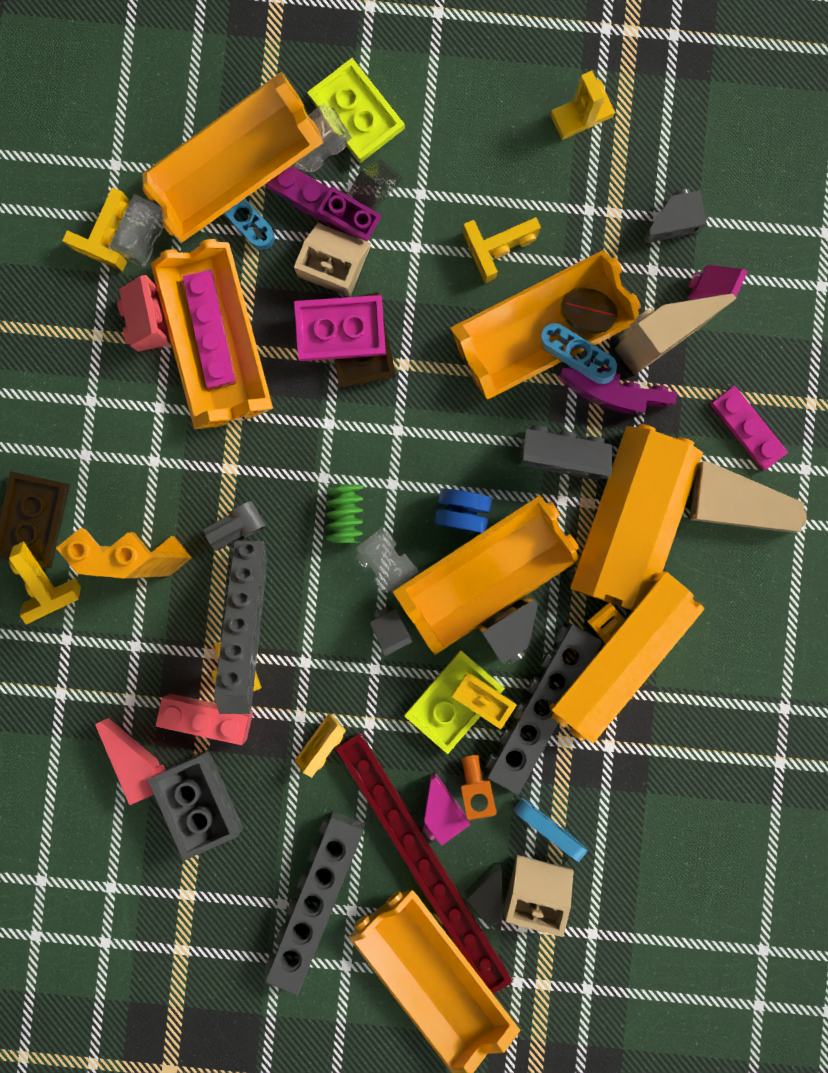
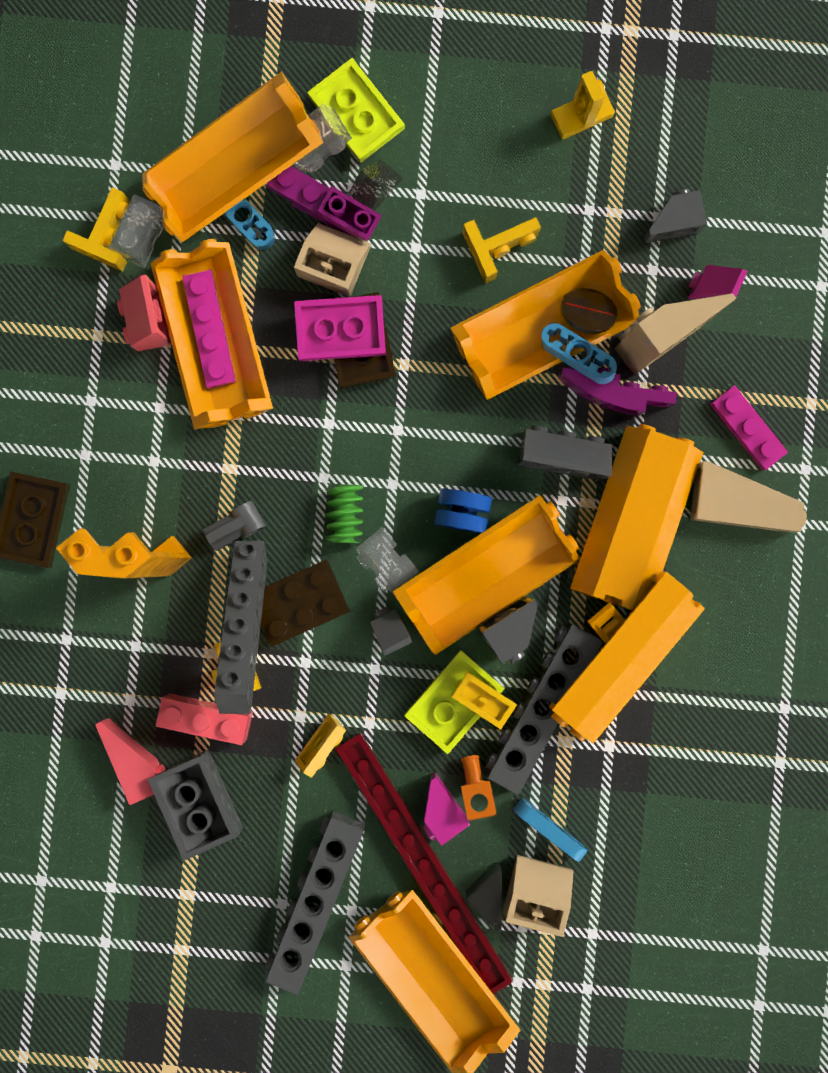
(44, 595): yellow bracket -> none
(302, 603): none -> dark brown plate

